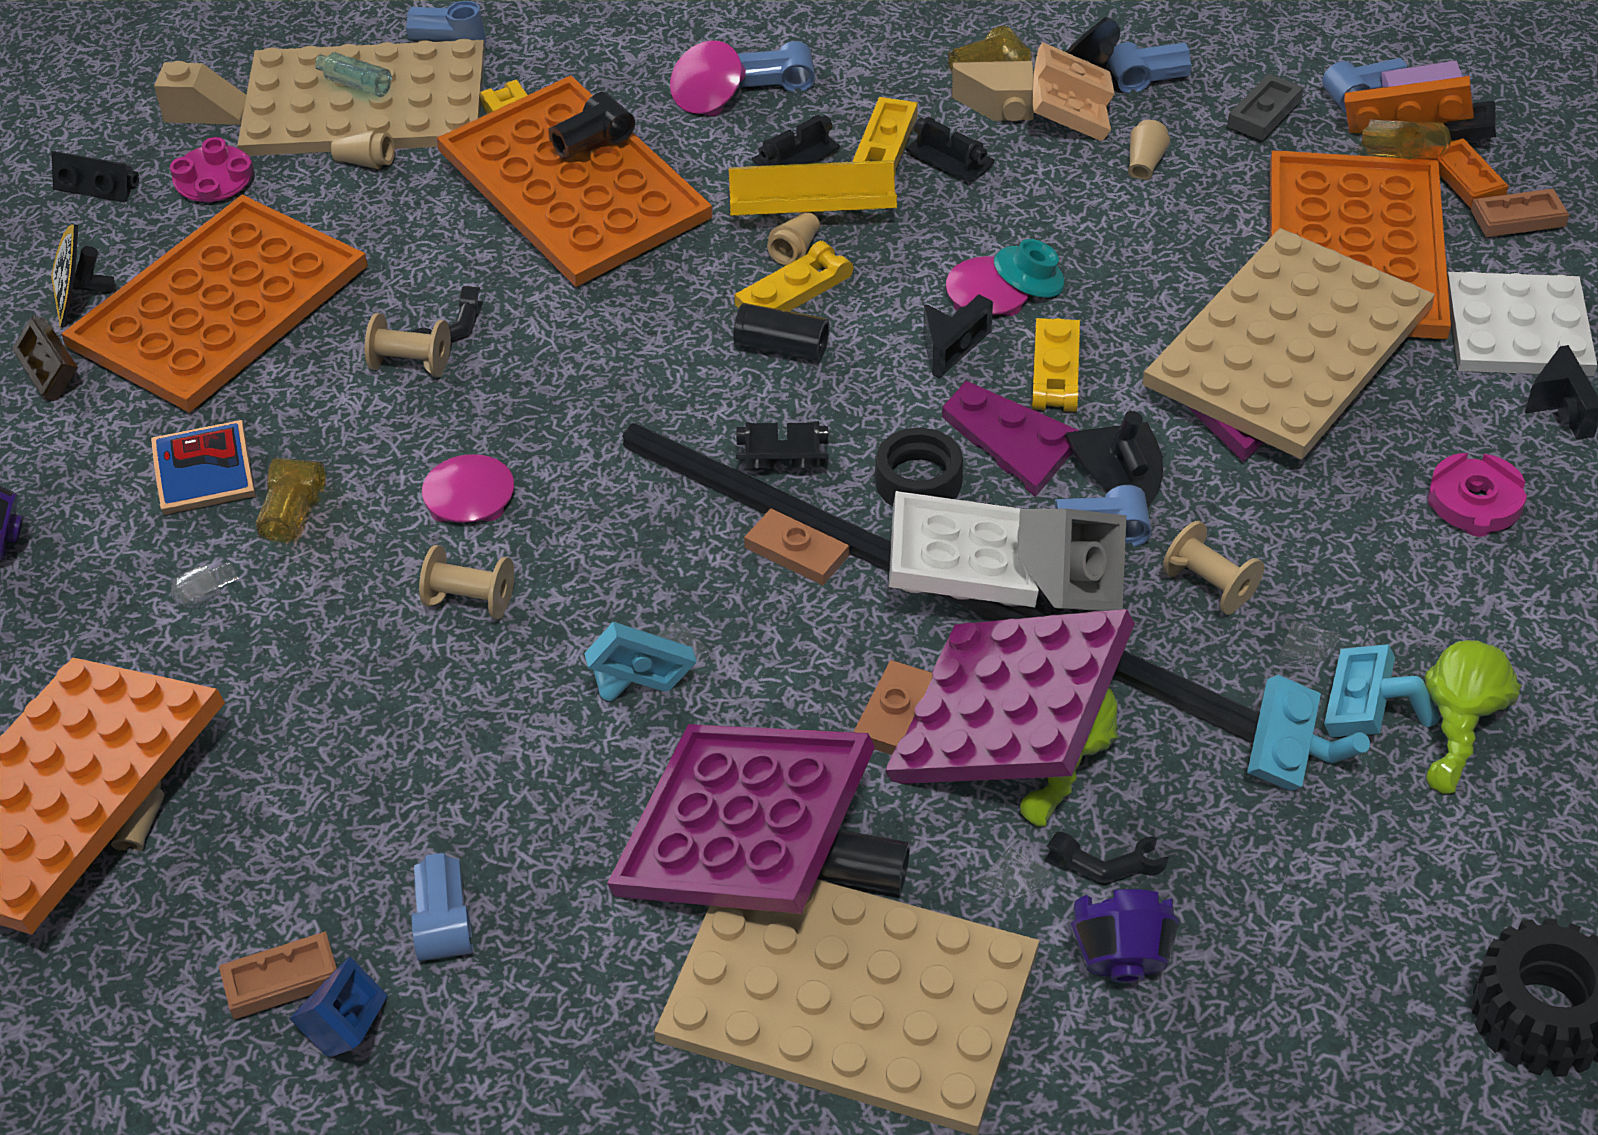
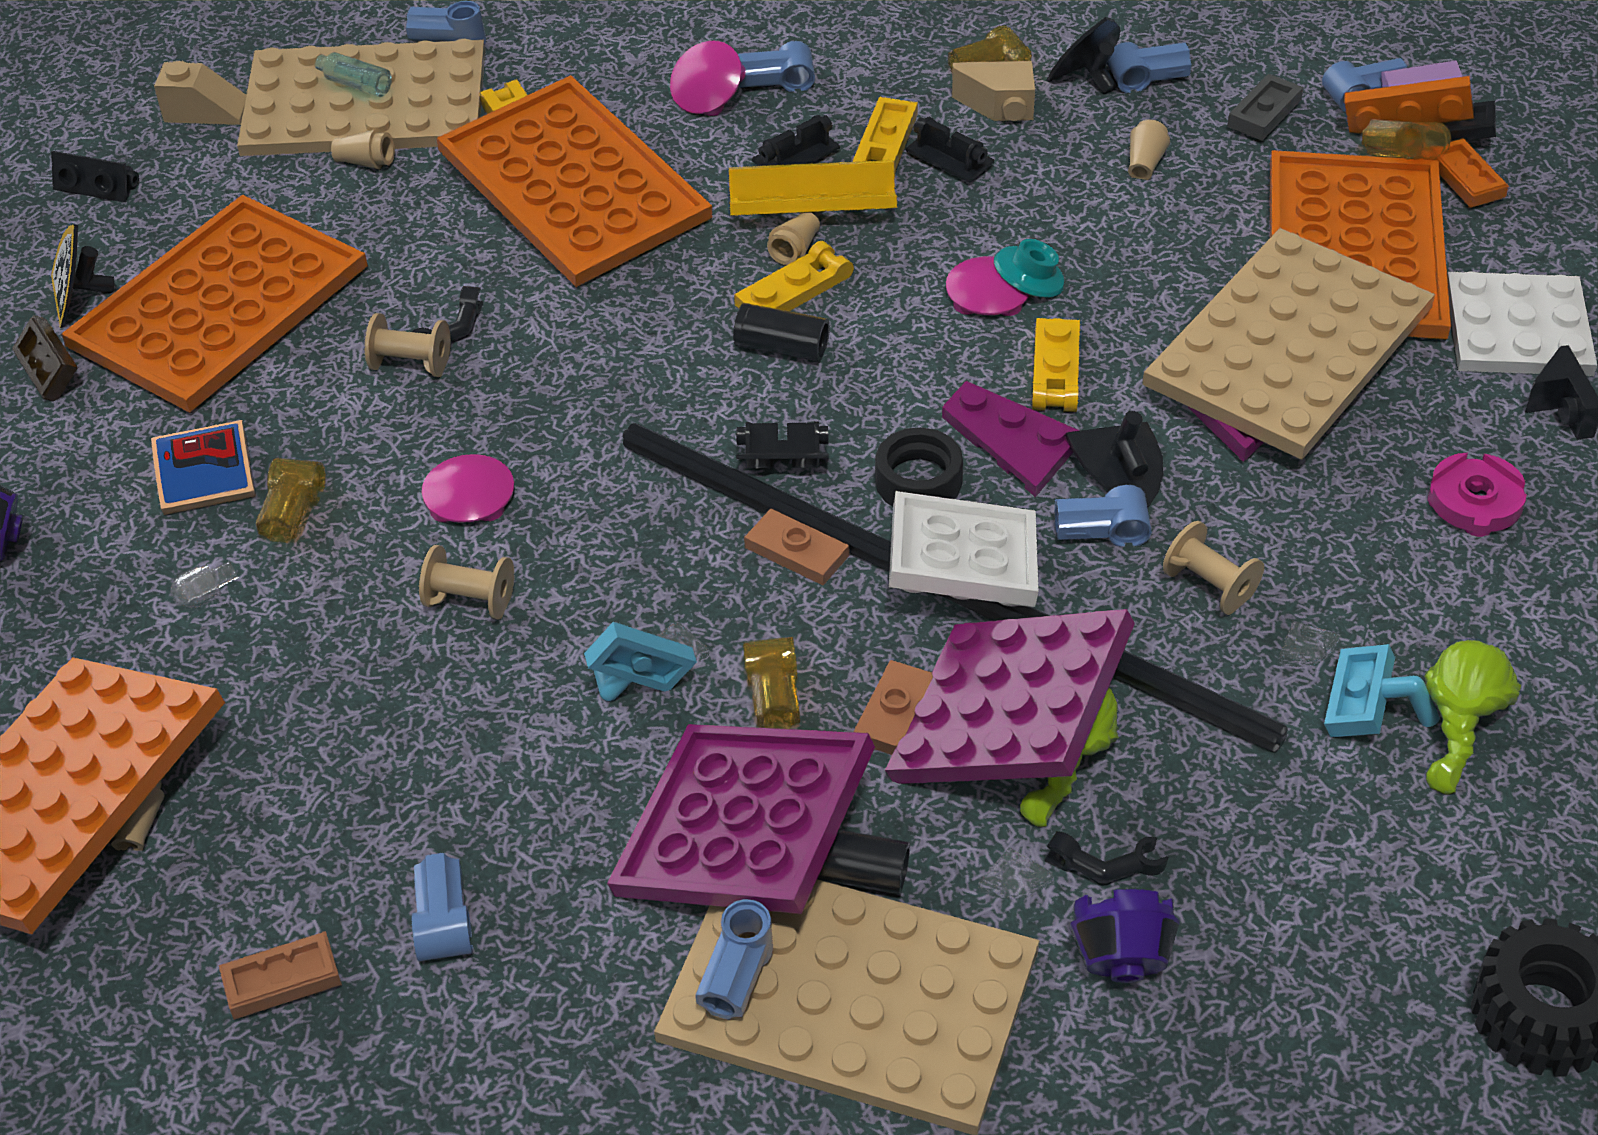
(211, 171): dark pink dish -> none
(340, 1009): blue slope -> none
(600, 121): black piece -> none
(736, 960): none -> medium blue piece
(772, 674): none -> clear yellow piece
(953, 337): black slope -> none
(1072, 92): light nougat slope -> none
(1074, 556): light grey slope -> none
(1287, 738): medium azure plate -> none
(1519, 212): nougat plate -> none

